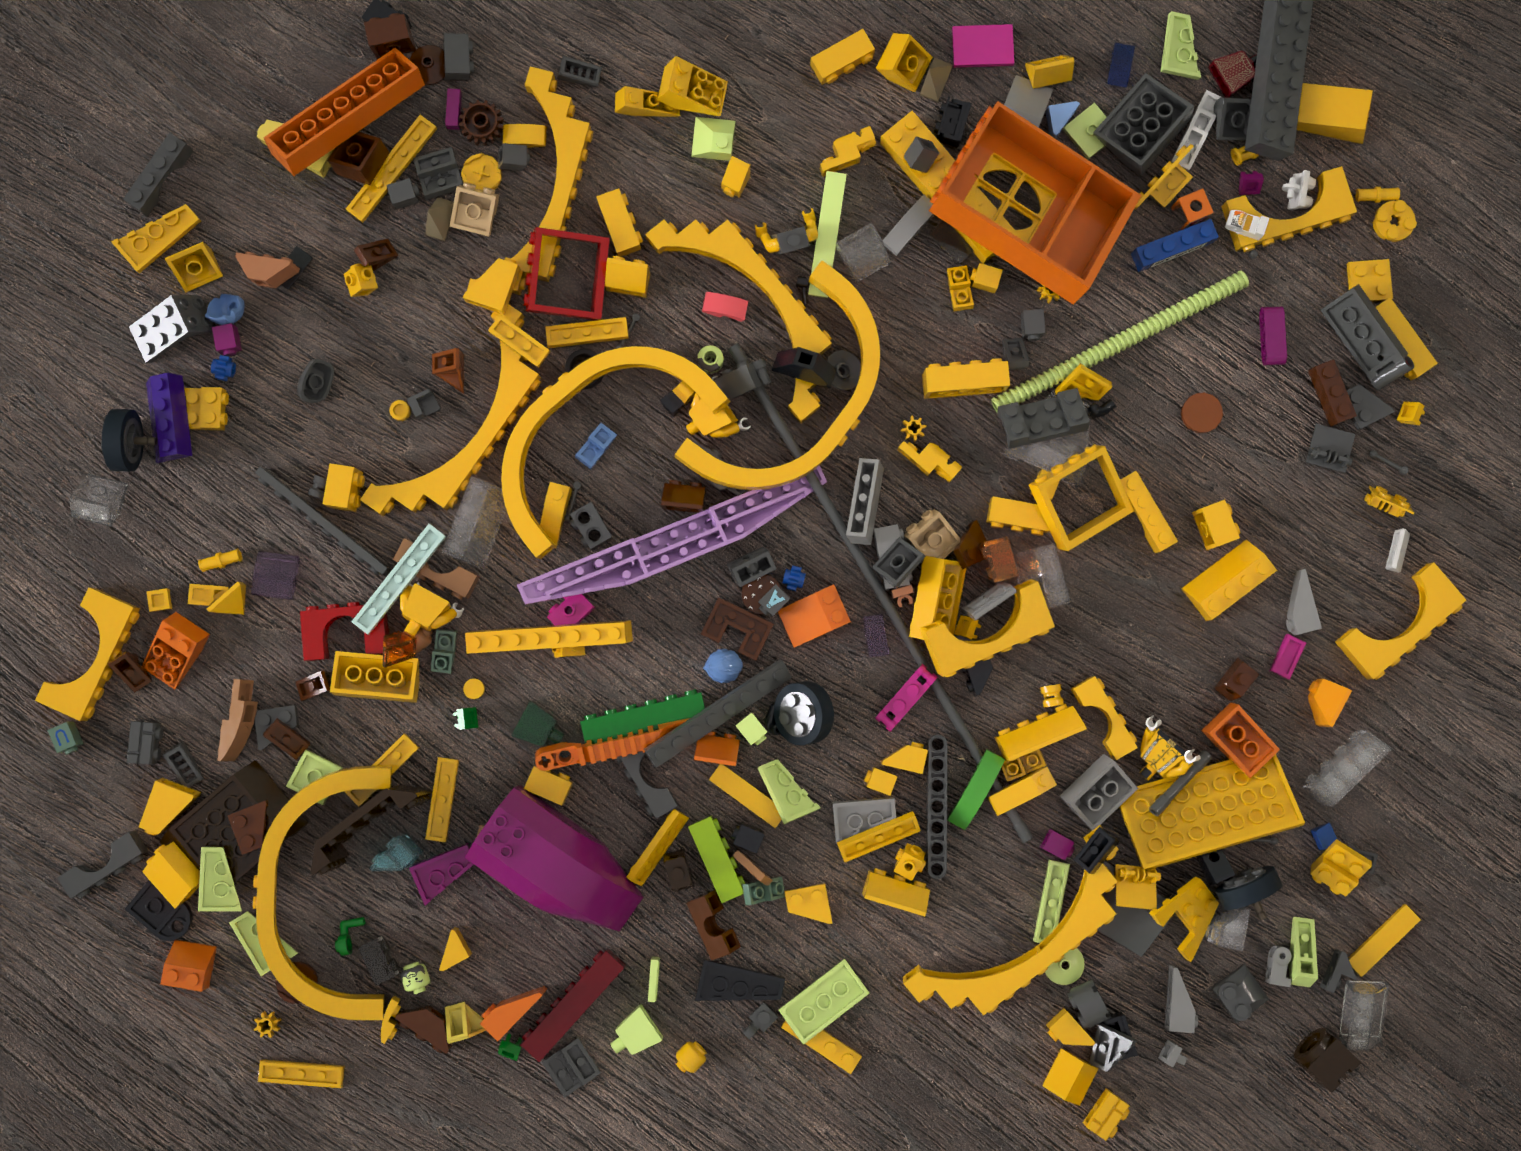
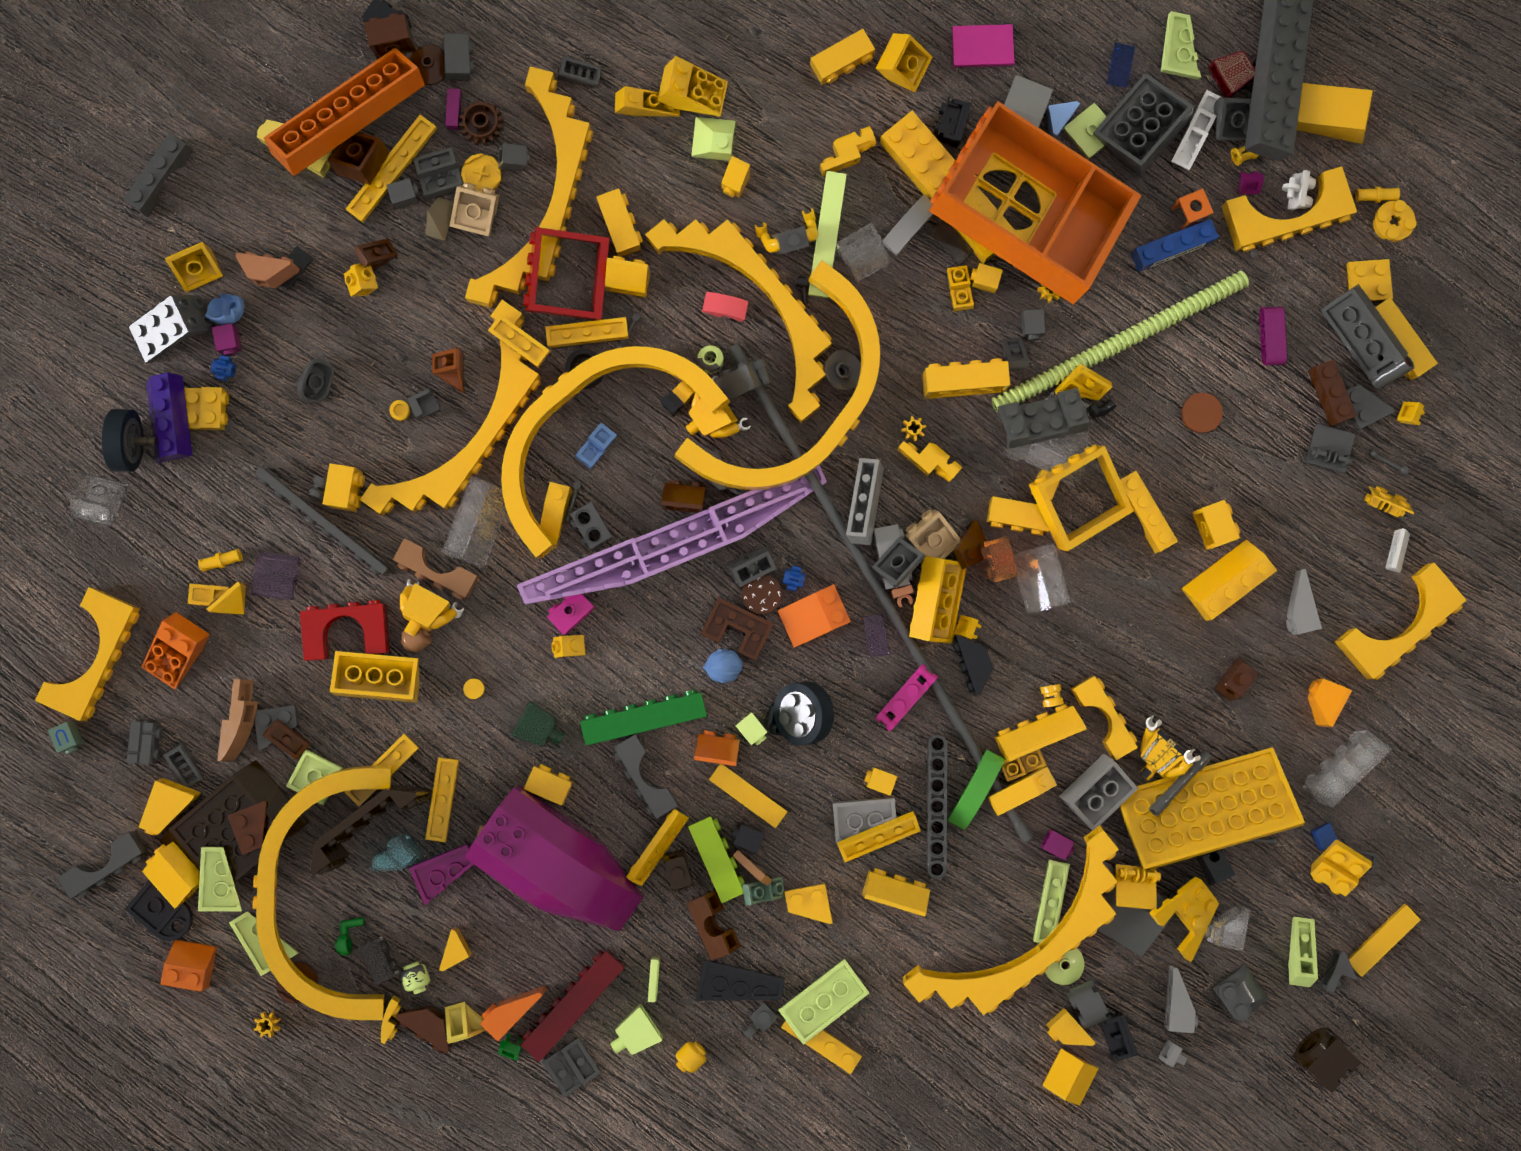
(129, 670): reddish brown slope -> none
(155, 238): yellow wing -> none
(159, 600): yellow plate -> none
(301, 1073): yellow tile -> none
(313, 685): reddish brown slope -> none
(398, 579): light aqua plate -> none
(398, 648): clear orange slope -> none
(444, 650): sand green slope -> none
(466, 718): green tile -> none
(494, 286): yellow slope -> none
(525, 134): yellow slope -> none
(549, 637): yellow brick -> none
(601, 750): orange piece -> none
(717, 713): dark grey plate -> none
(773, 601): dark grey brick -> none
(786, 794): yellowish green wing -> none
(805, 366): black slope -> none
(908, 758): yellow slope -> none
(909, 861): yellow brick -> none
(921, 154): dark grey panel -> none
(936, 79): dark tan slope -> none
(988, 600): light grey piece -> none
(1028, 619): yellow arch -> none
(1050, 71): yellow slope -> none
(1096, 850): black slope -> none
(1107, 1114): yellow brick -> none
(1109, 1047): dark grey wing -> none
(1170, 182): yellow bracket -> none
(1240, 739): orange slope -> none
(1247, 224): white leg -> none
(1249, 889): black wheel -> none
(1277, 966): light grey leg -> none
(1287, 656): dark pink tile -> none
(1363, 1014): clear slope -> none

